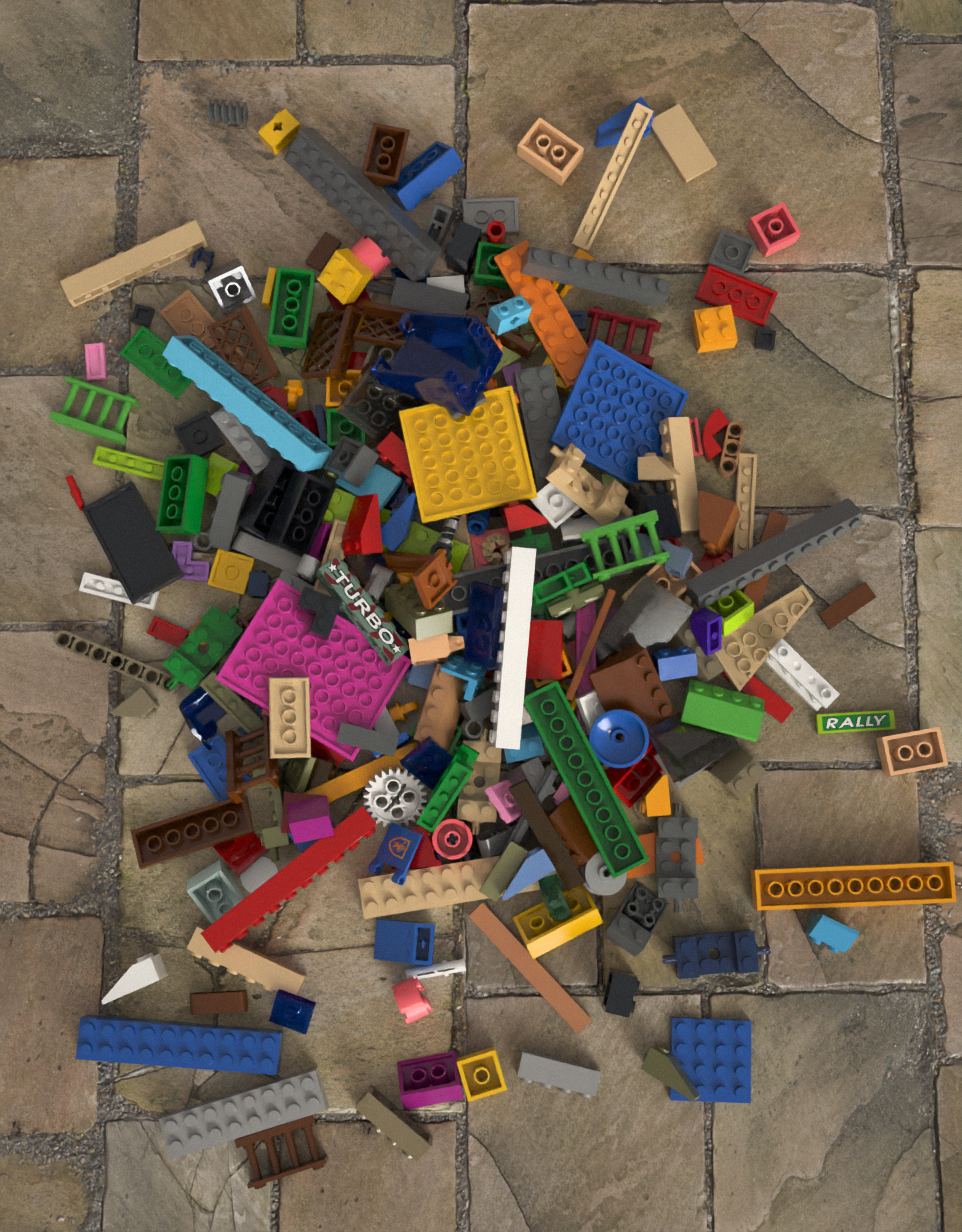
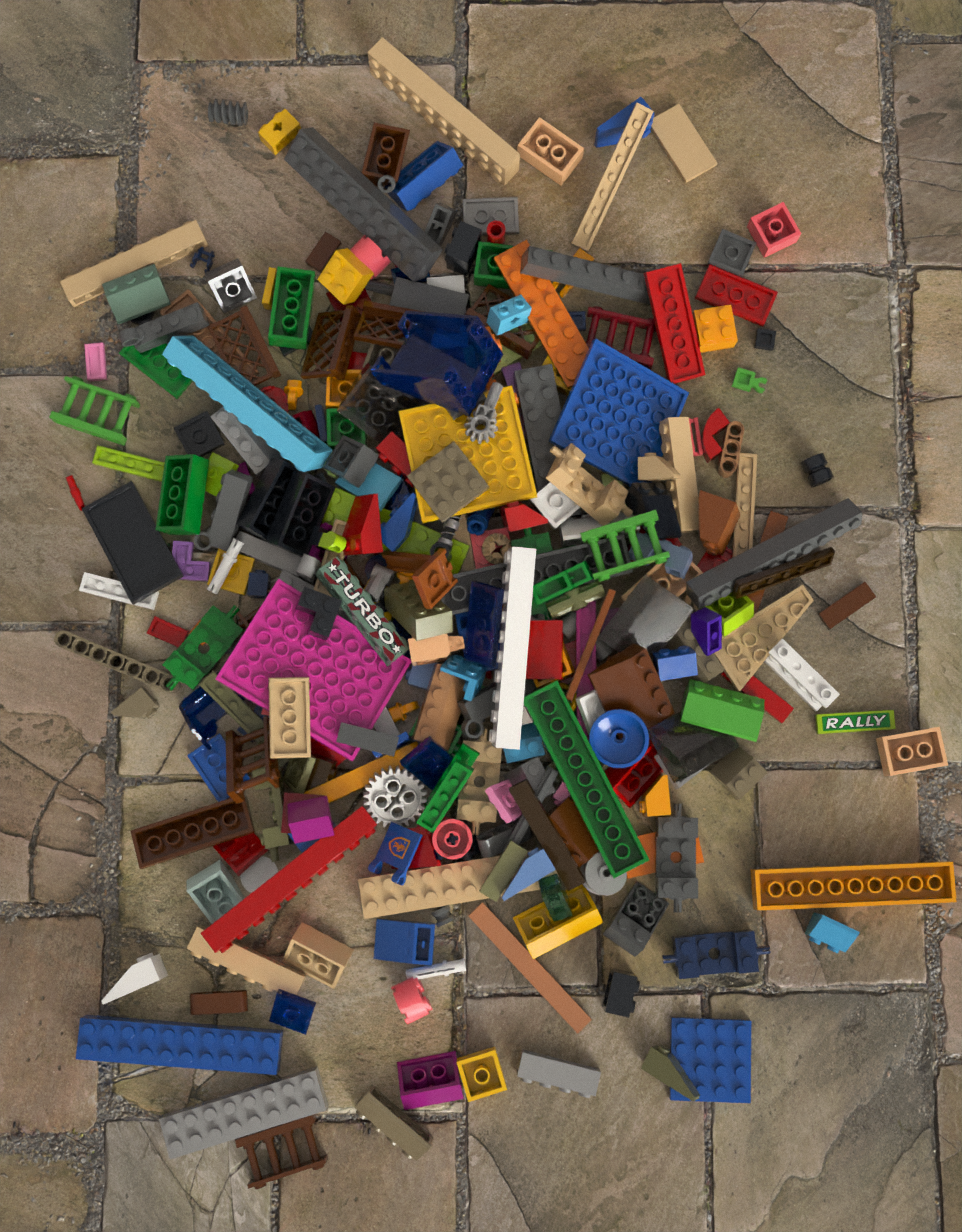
(136, 294): none -> sand green slope
(163, 328): none -> dark grey hinge
(225, 566): none -> white pin
(317, 955): none -> tan slope
(327, 540): none -> lime leg
(390, 188): none -> dark grey bush
(443, 112): none -> tan brick
(443, 915): none -> dark grey wheel
(448, 482): none -> dark tan plate
(484, 415): none -> light grey gear
(674, 323): none -> red plate
(745, 381): none -> bright green plate
(783, 572): none -> dark brown tile
(817, 470): none -> black wheel

